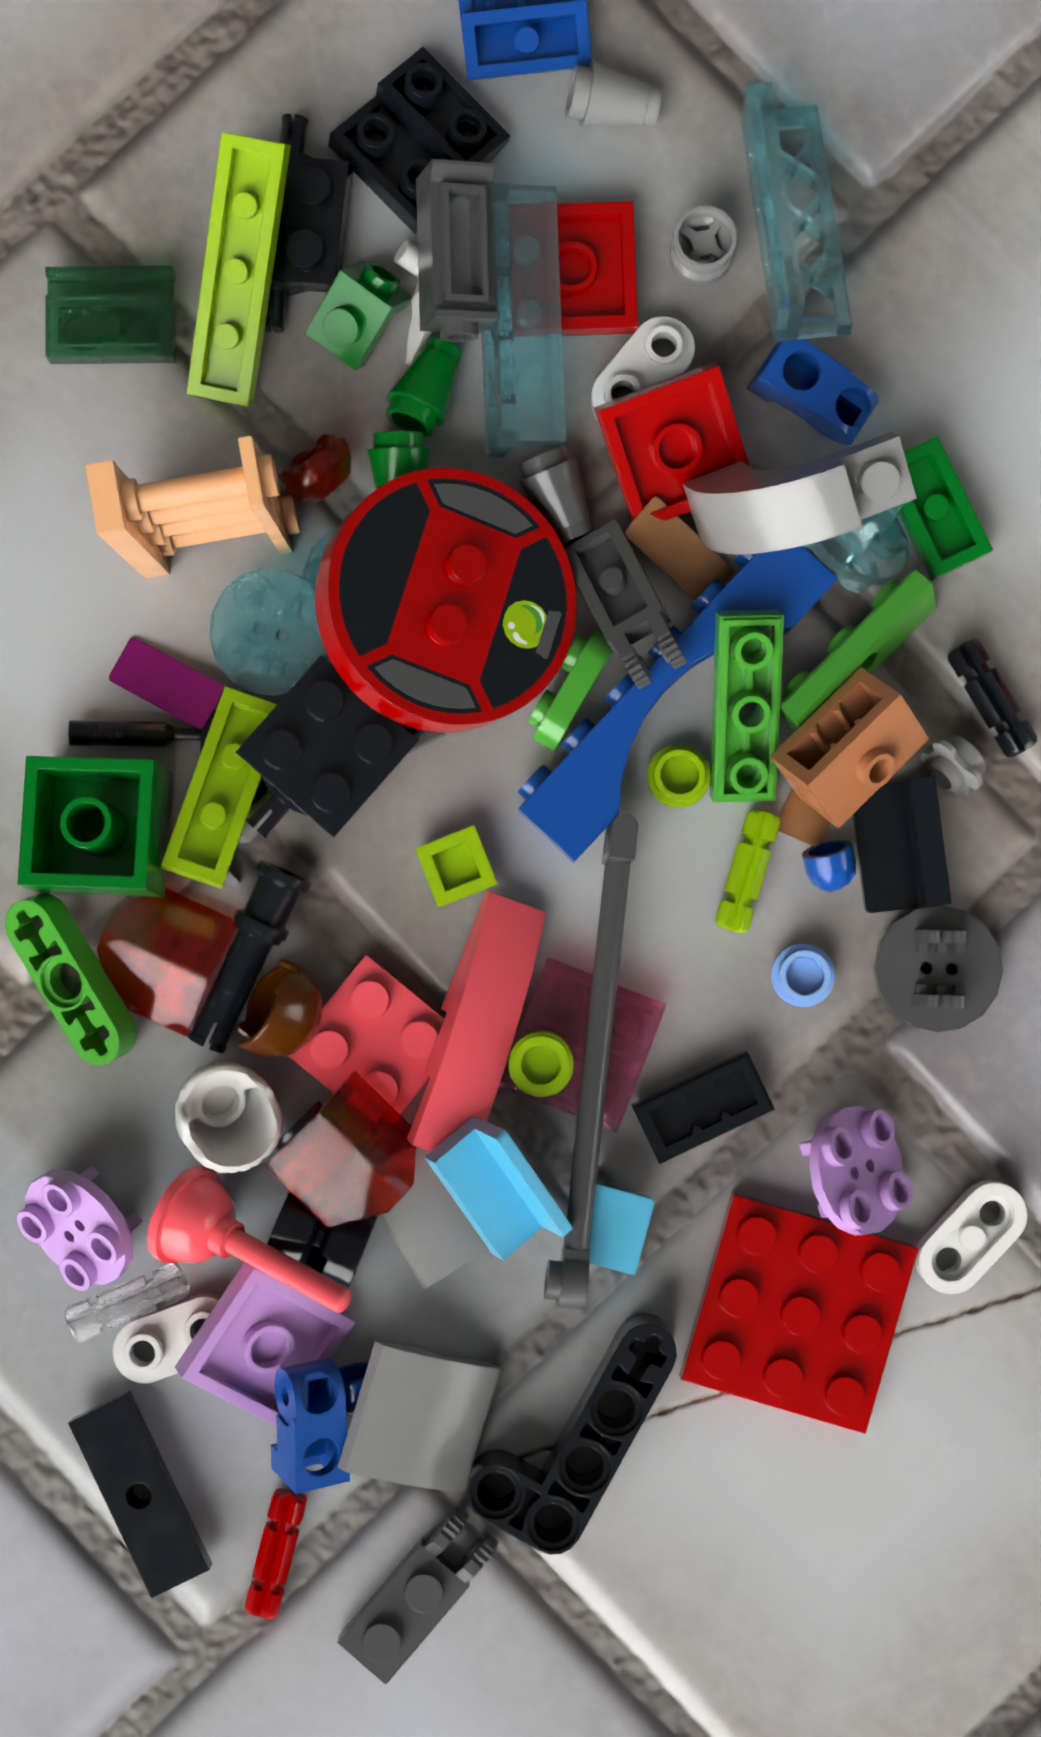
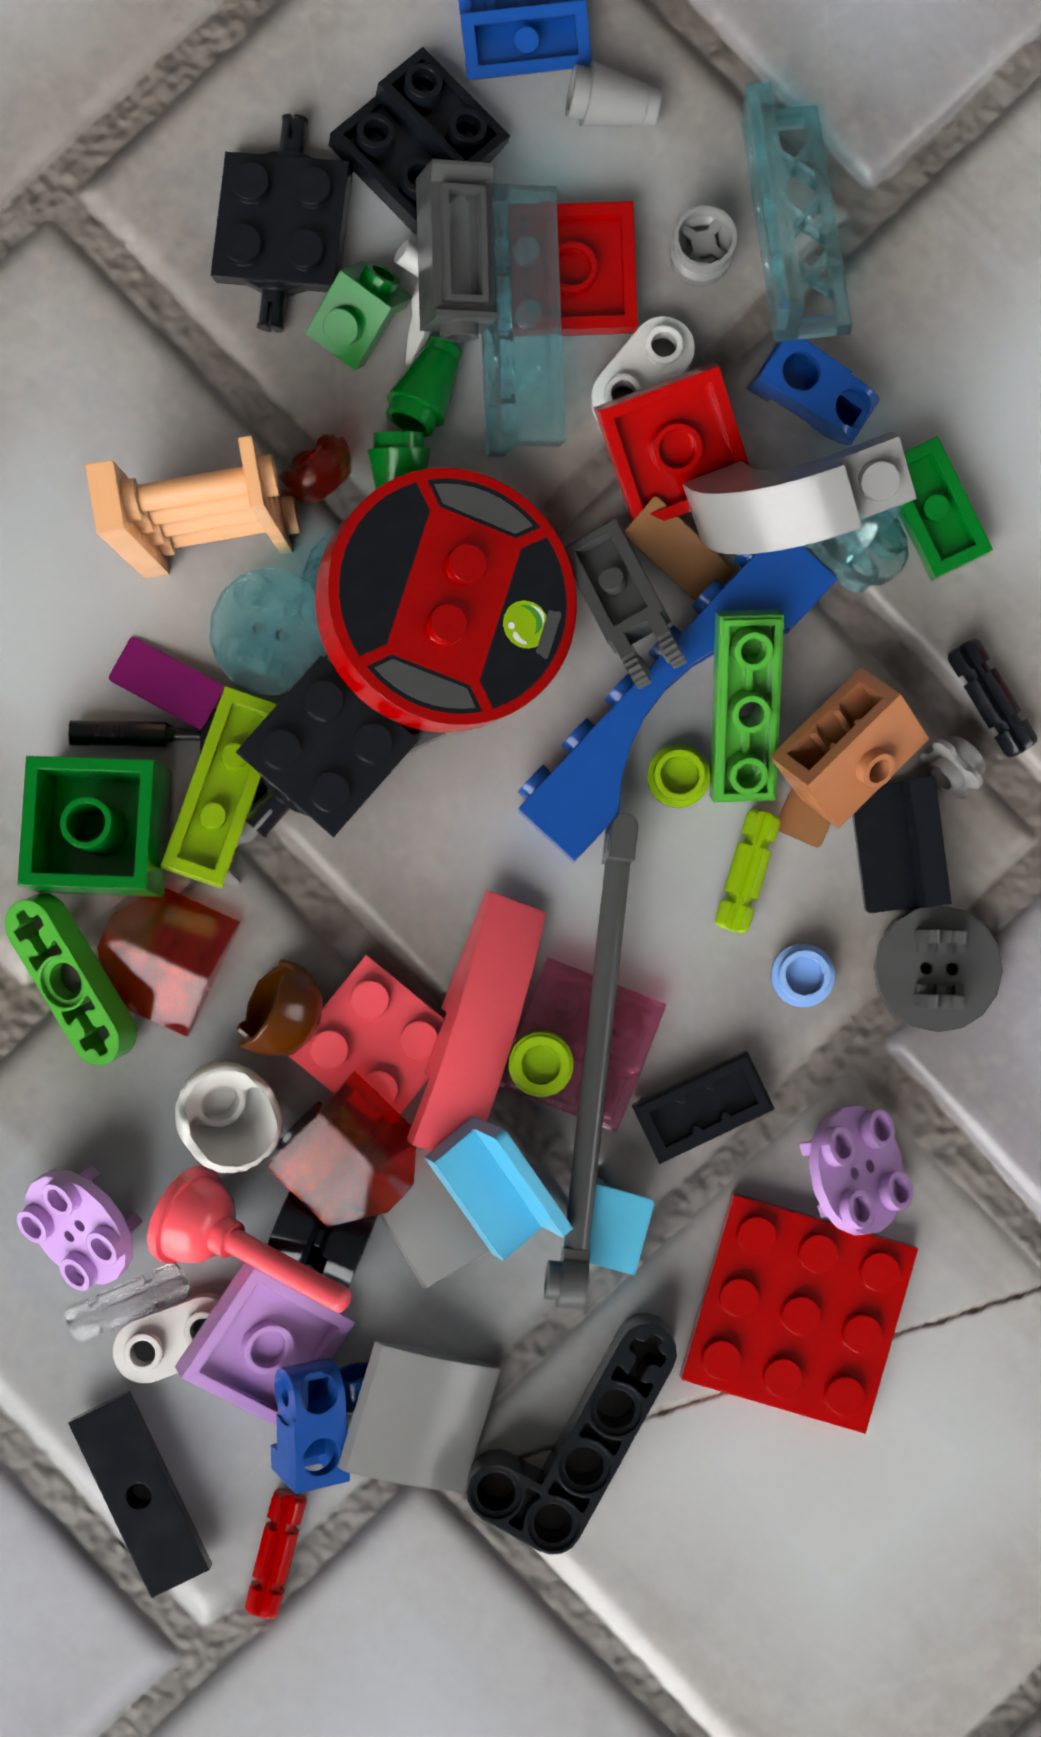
(110, 314): clear green plate -> none
(238, 268): lime plate -> none
(259, 928): black pin -> none
(414, 1599): dark grey hinge -> none
(456, 866): lime plate -> none
(557, 712): bright green plate -> none
(558, 492): dark grey cone -> none
(830, 864): blue hinge -> none
(895, 615): bright green tile -> none
(975, 1242): white plate -> none

